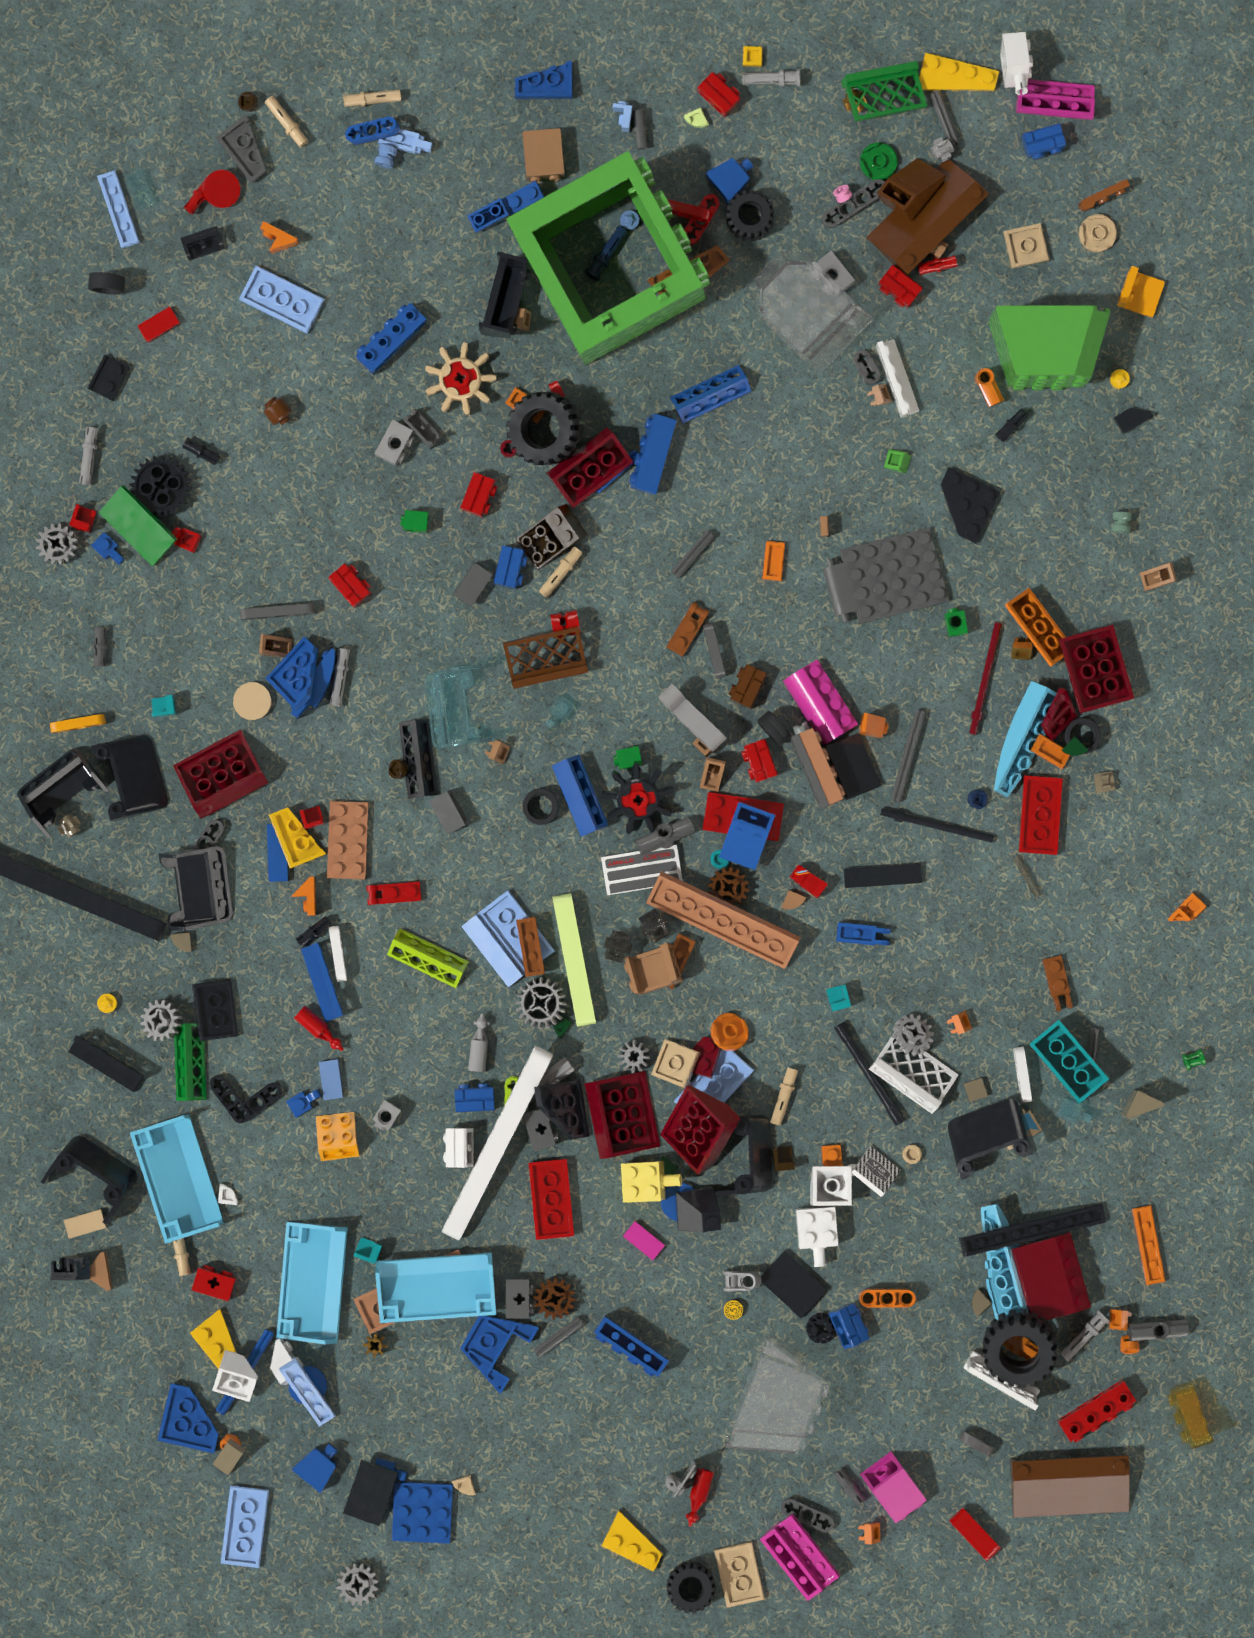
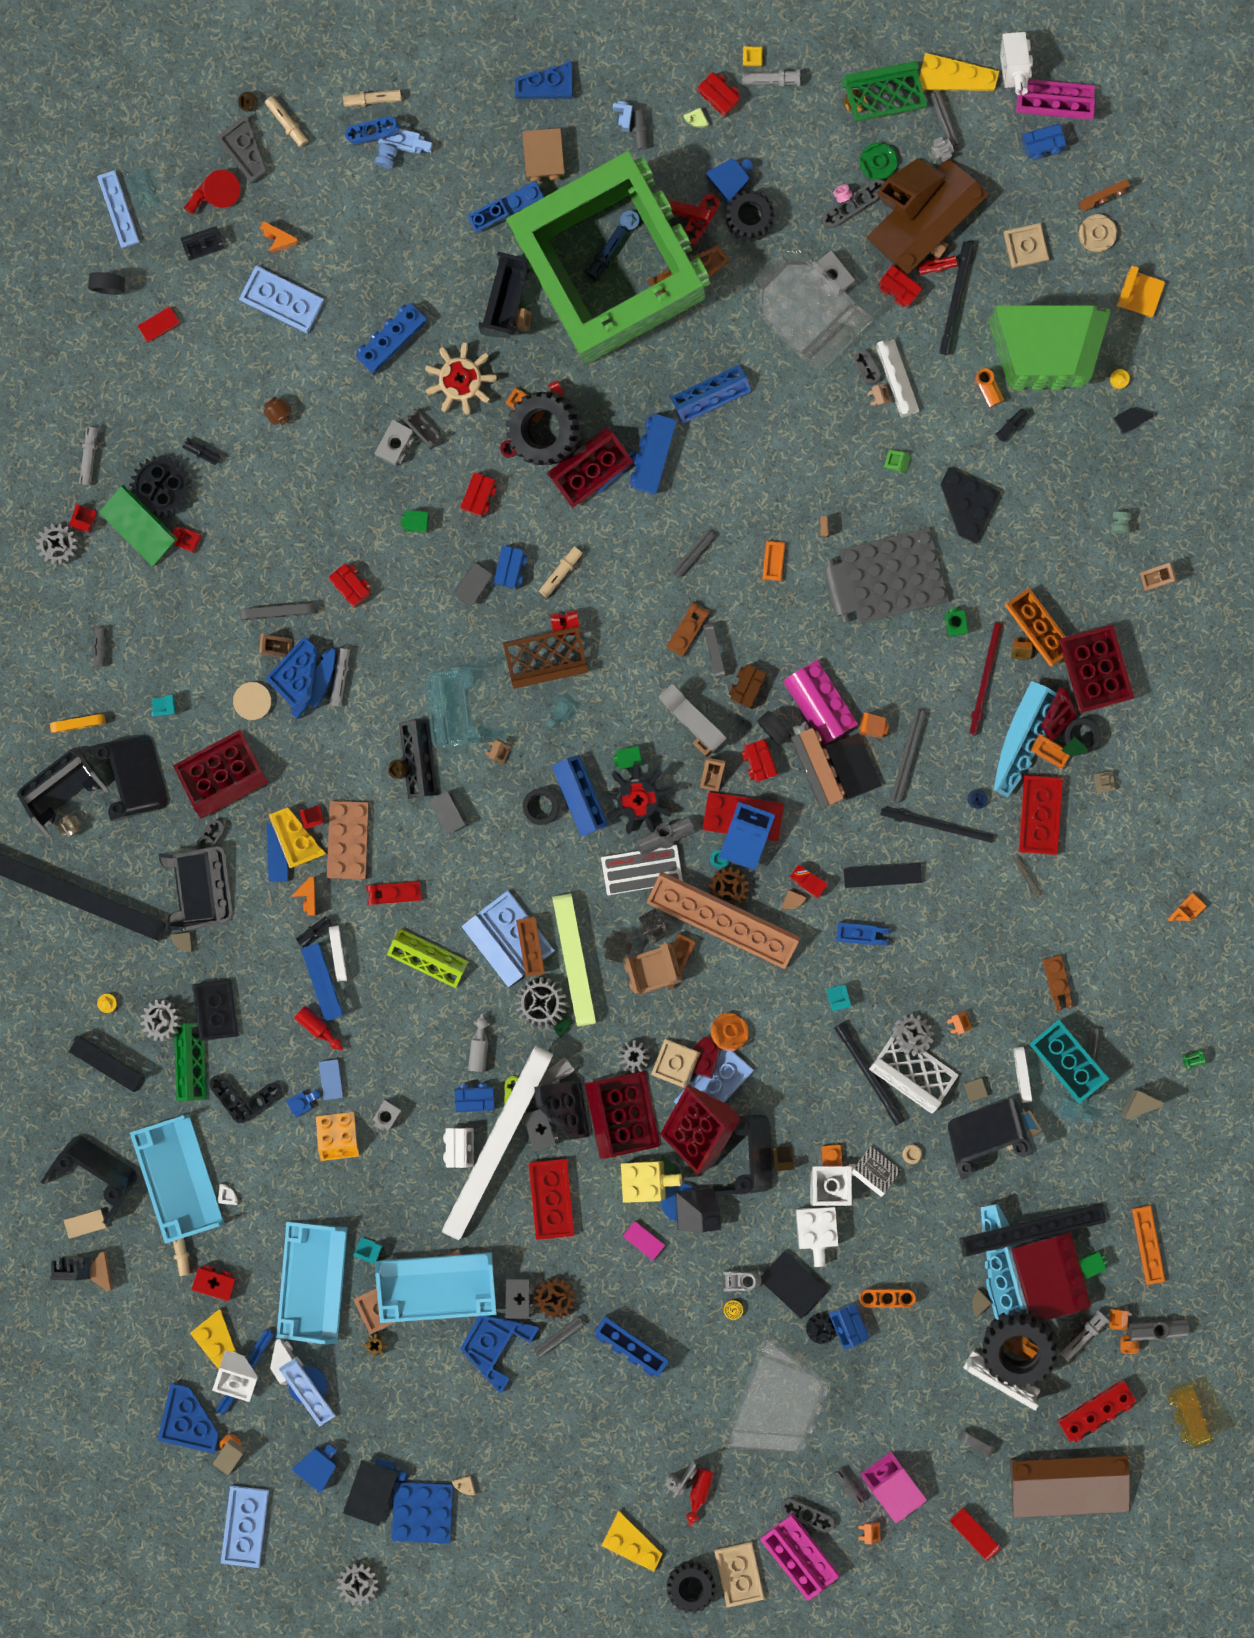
(106, 547): blue plate -> none
(108, 377): black plate -> none
(551, 536): dark brown slope -> none
(784, 1095): tan pin -> none
(965, 257): none -> black piece
(1092, 1264): none -> green brick

